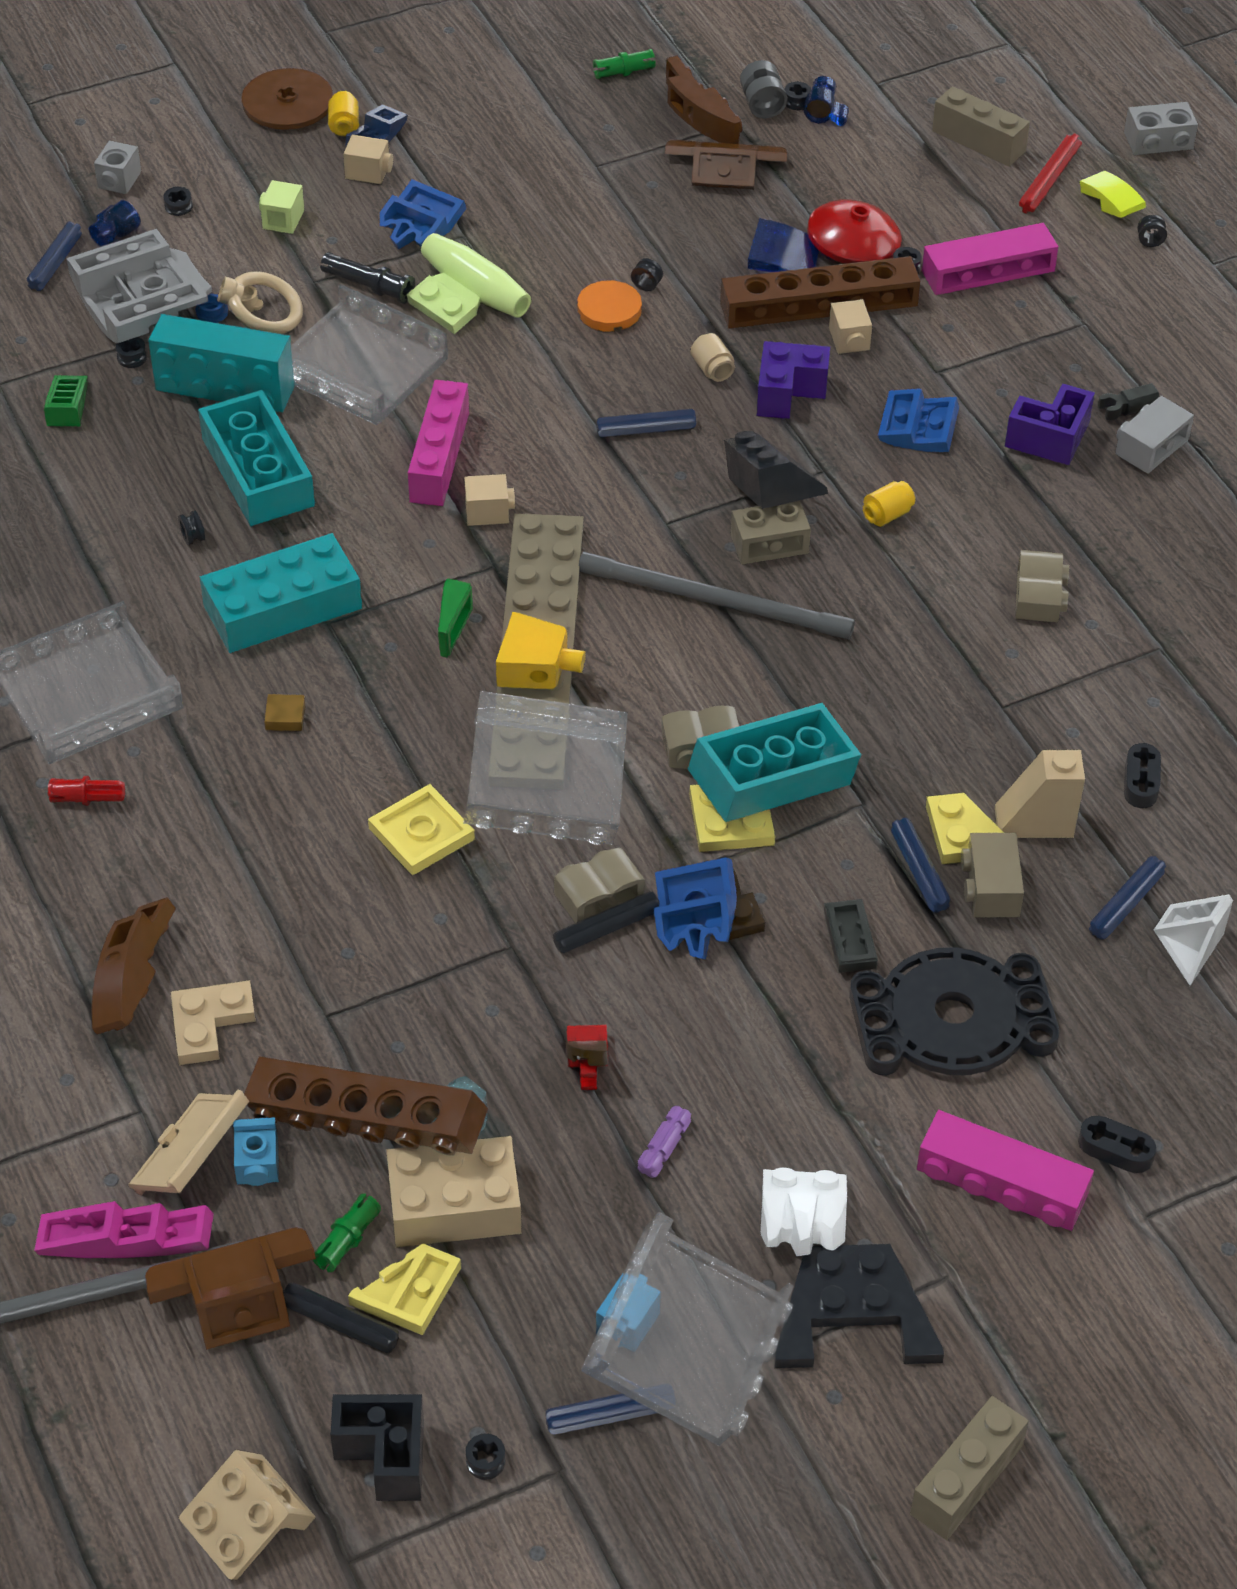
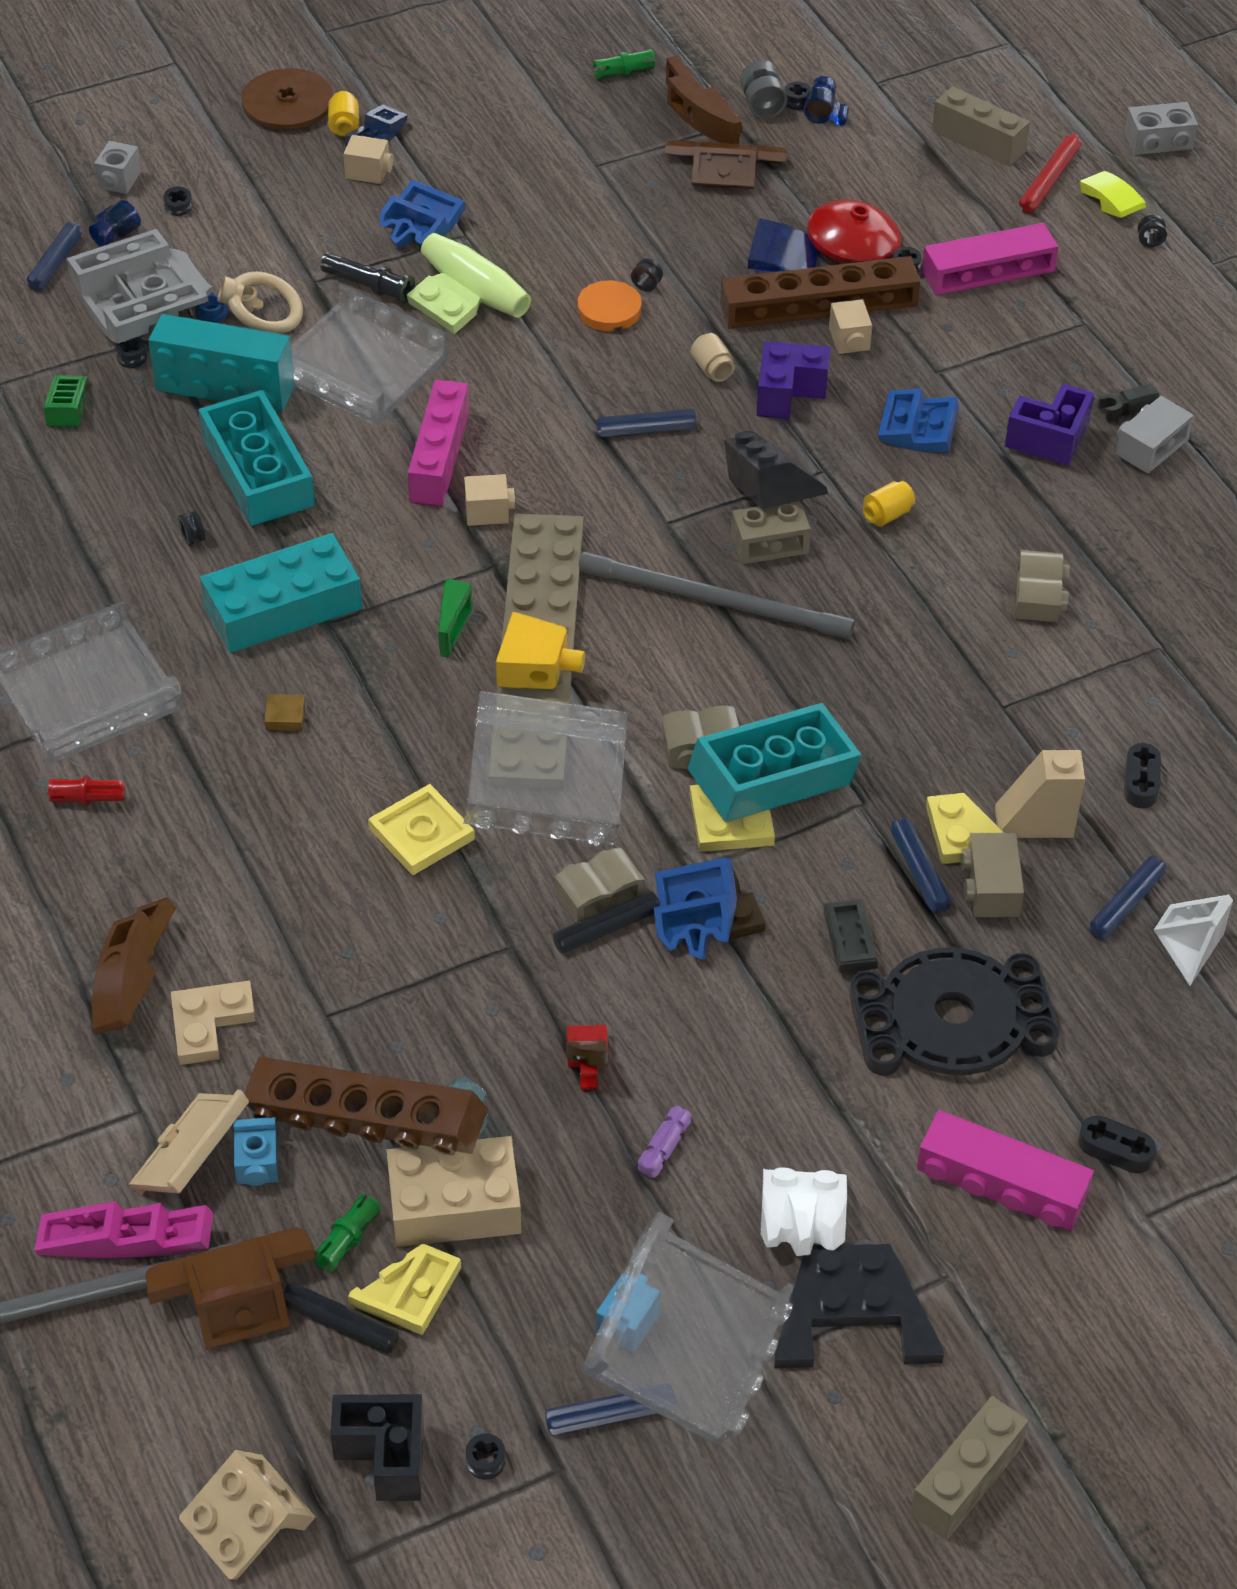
(281, 206): yellowish green brick -> none

